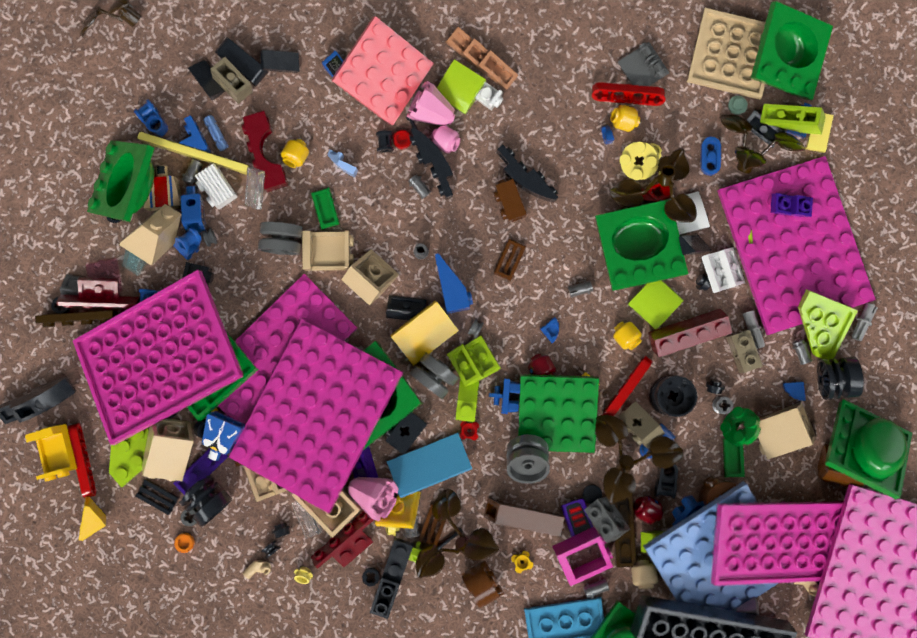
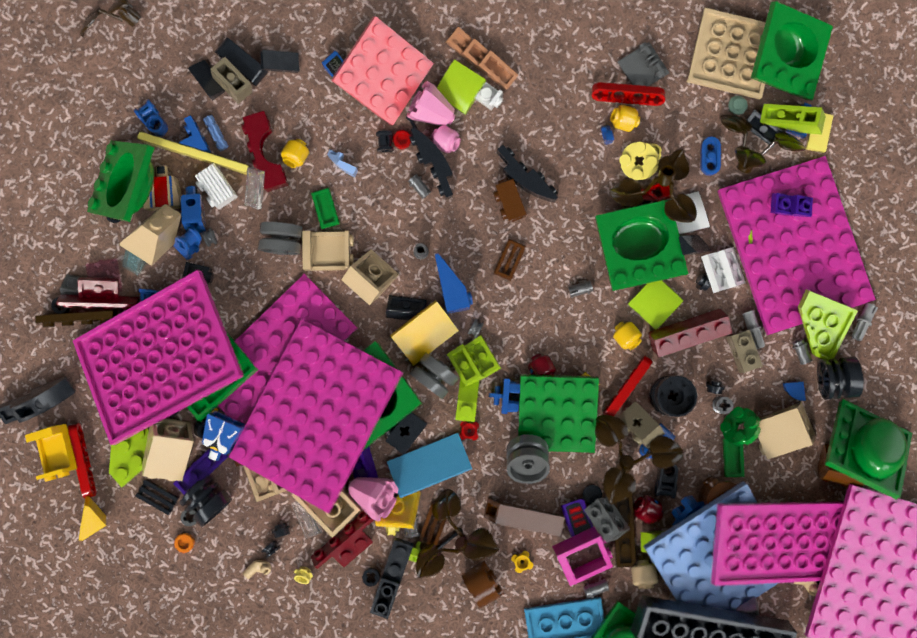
(193, 169): flat silver pin -> none
(551, 330): blue tile -> none

